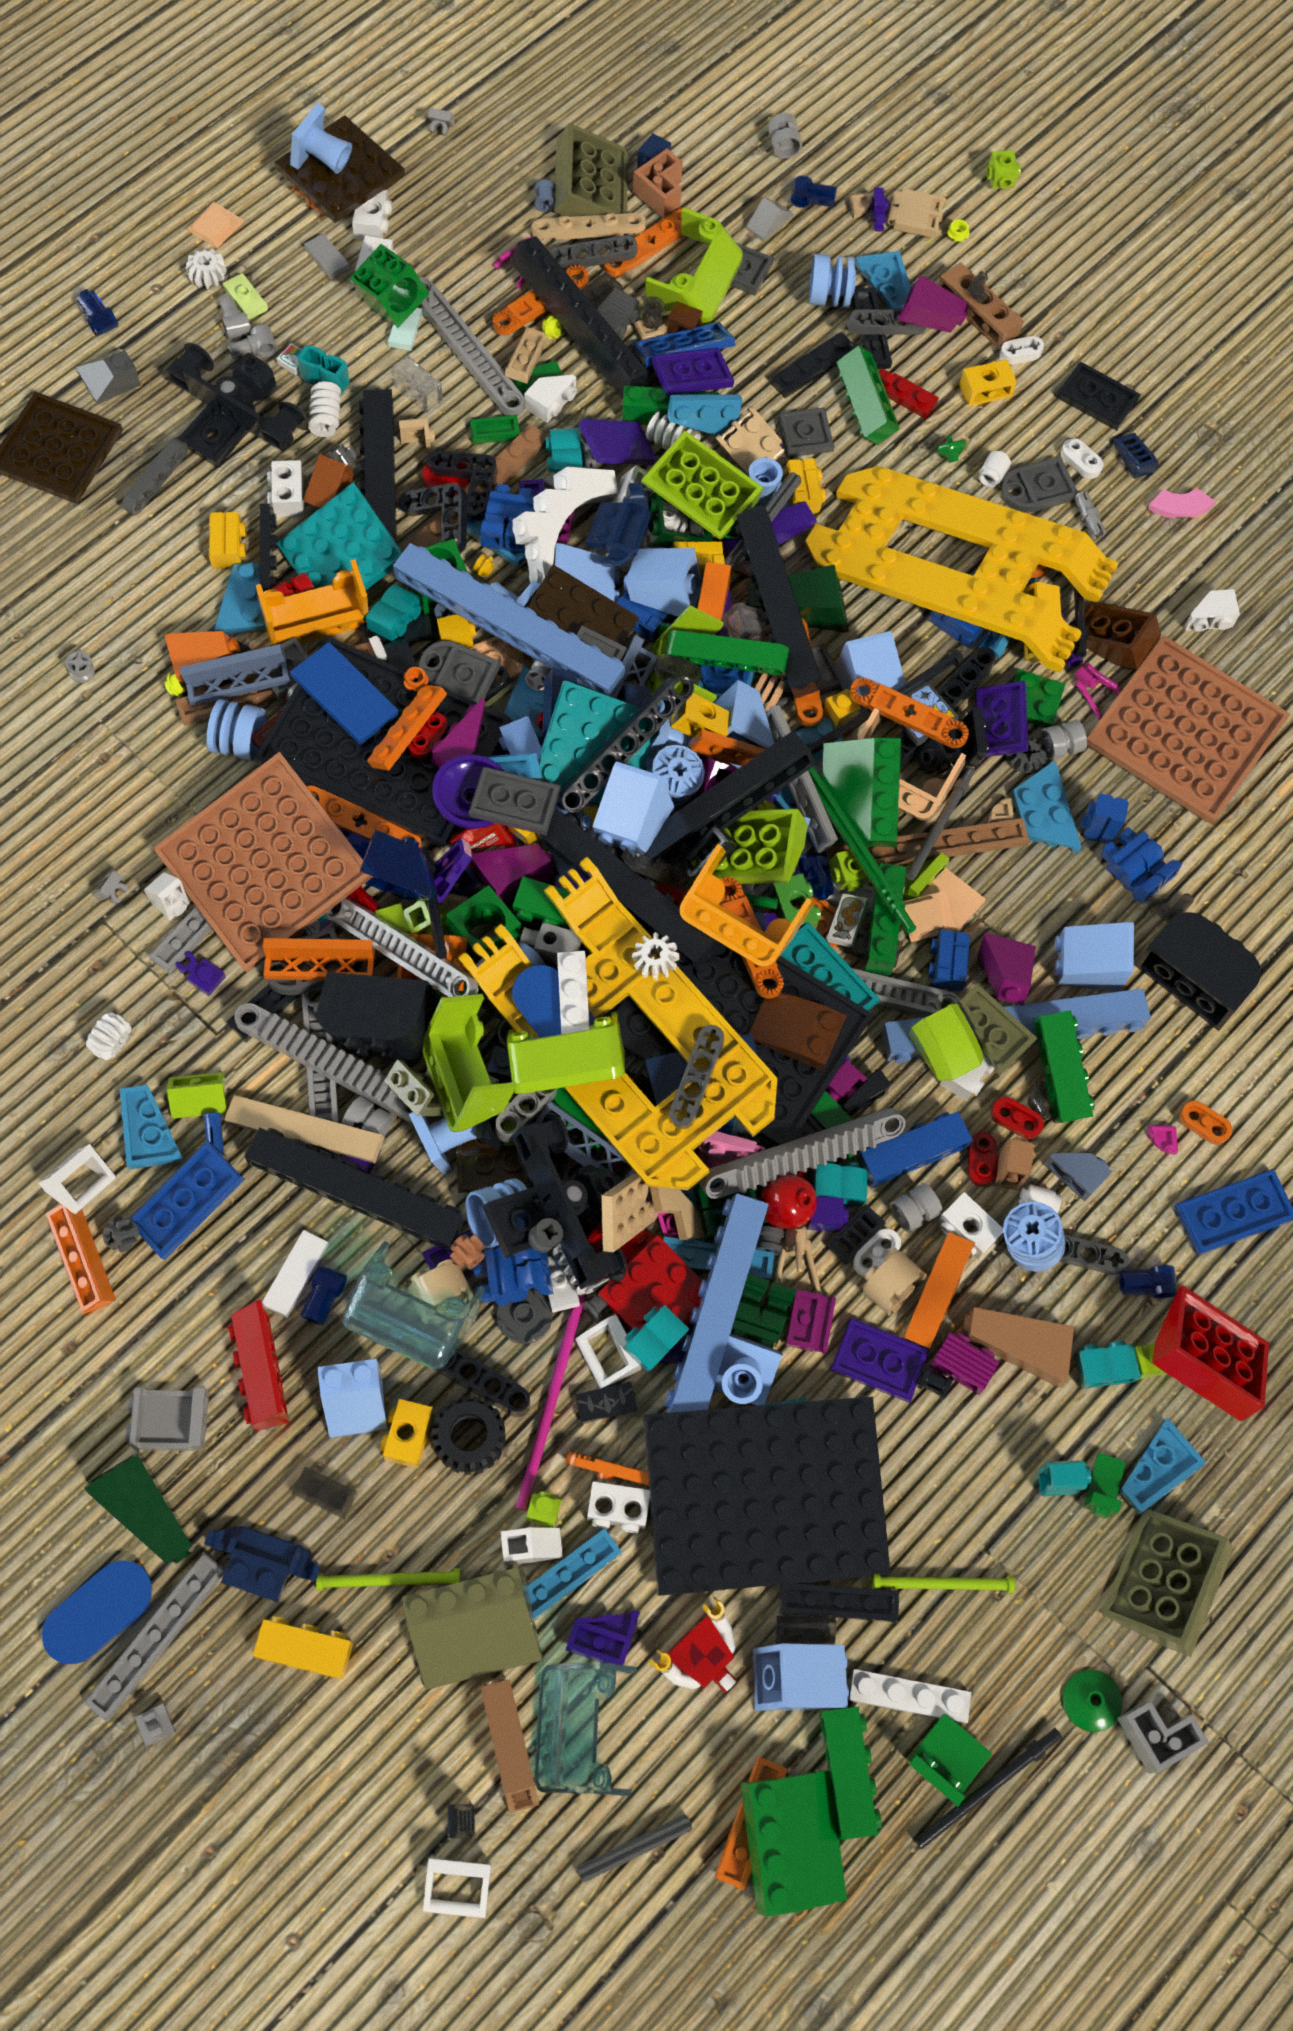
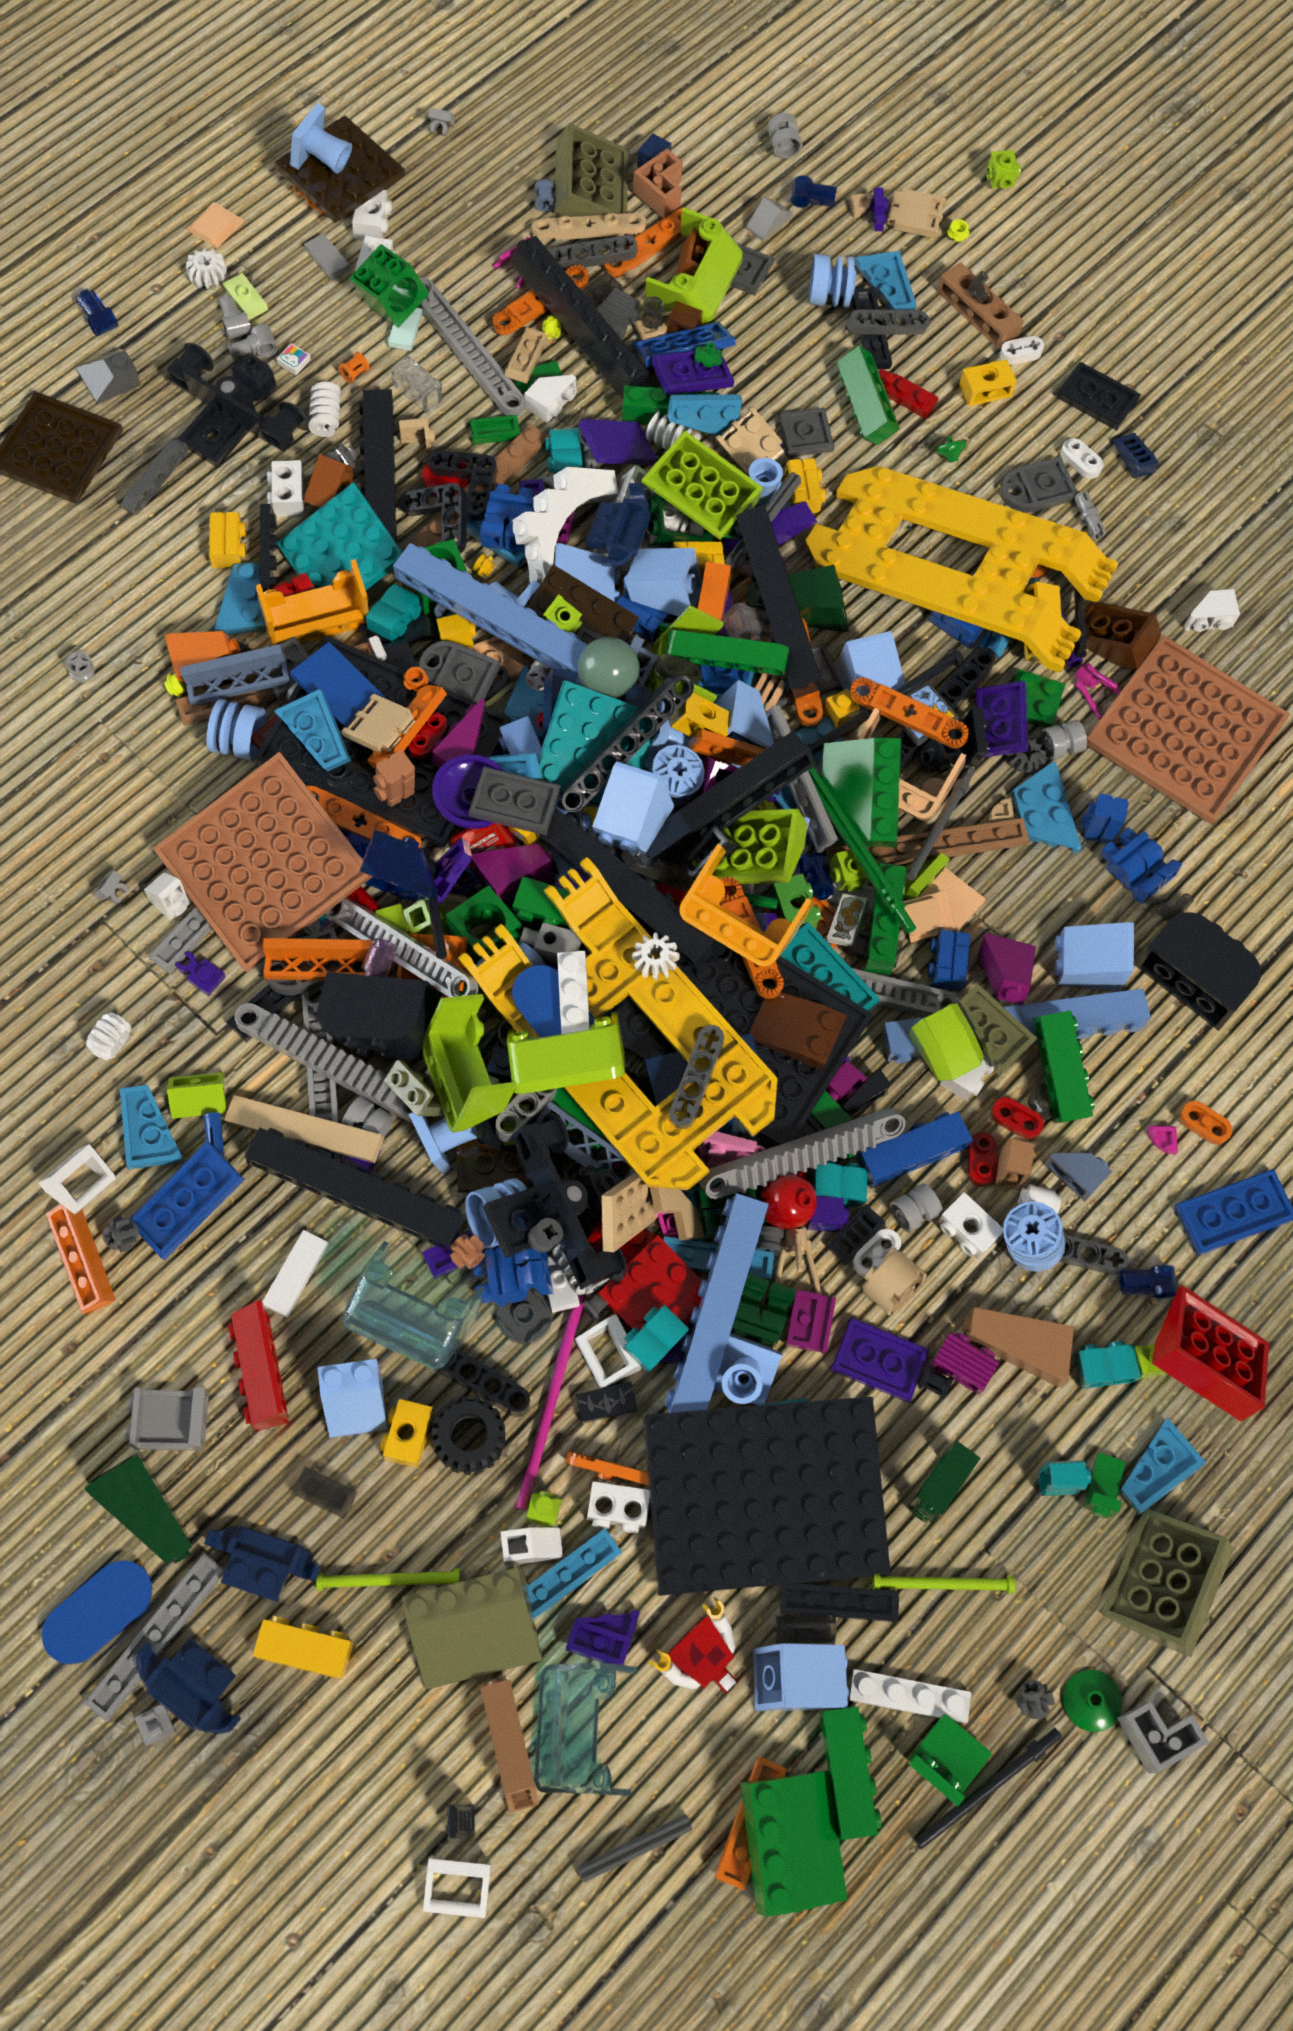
(189, 1686): none -> dark blue plate
(316, 728): none -> dark azure wing
(319, 367): teal brick -> none
(325, 1286): clear blue piece -> none
(353, 367): none -> orange bush
(379, 958): none -> clear purple brick
(381, 725): none -> tan plate
(394, 778): none -> nougat brick
(440, 1283): tan brick -> none
(556, 608): none -> lime brick
(608, 667): none -> sand green piece
(692, 253): none -> dark orange brick
(708, 355): none -> green plant
(812, 365): black plate -> none
(932, 306): magenta slope -> none
(939, 1290): orange slope -> none
(944, 1482): none -> dark green window
(994, 468): white brick -> none
(1034, 1699): none -> dark grey gear
(1181, 505): bright pink tile -> none

